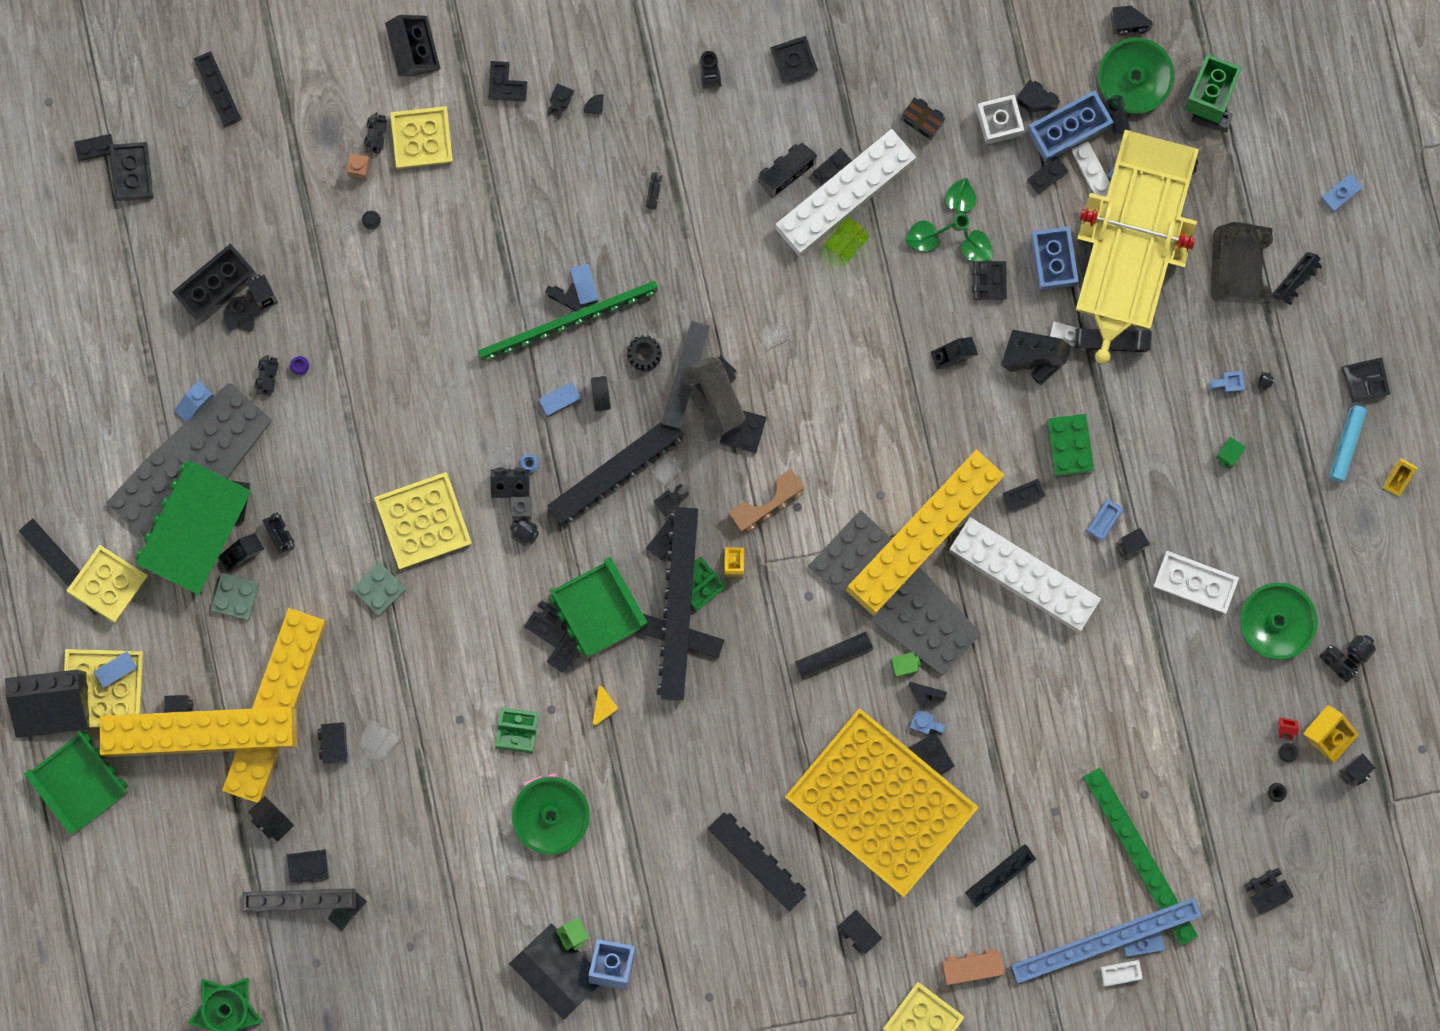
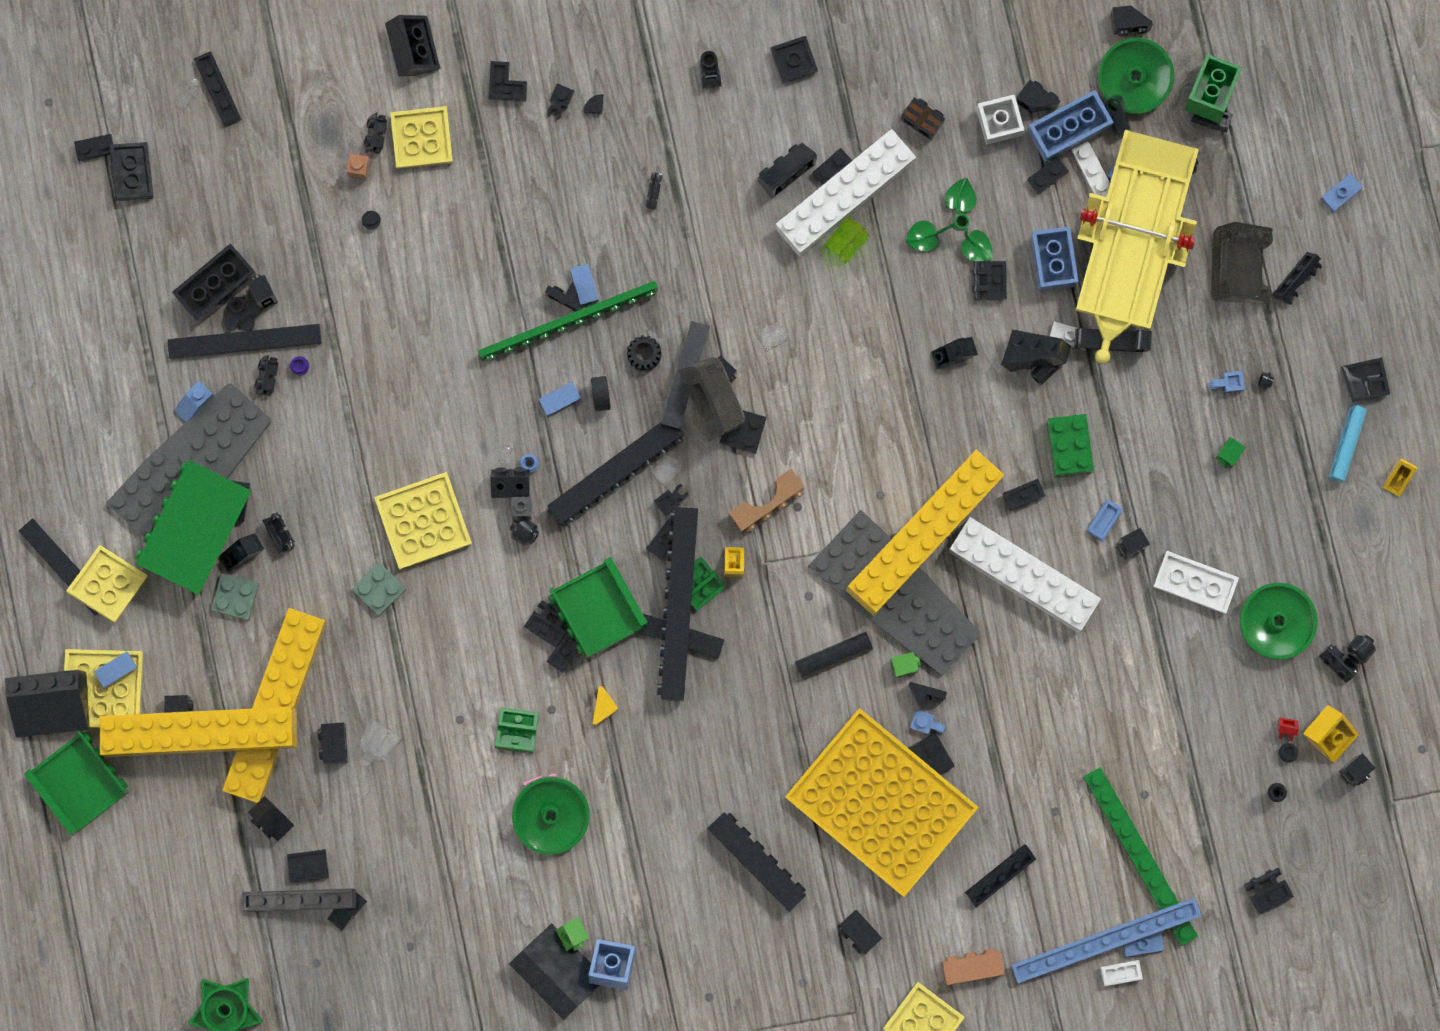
(244, 341): none -> black tile

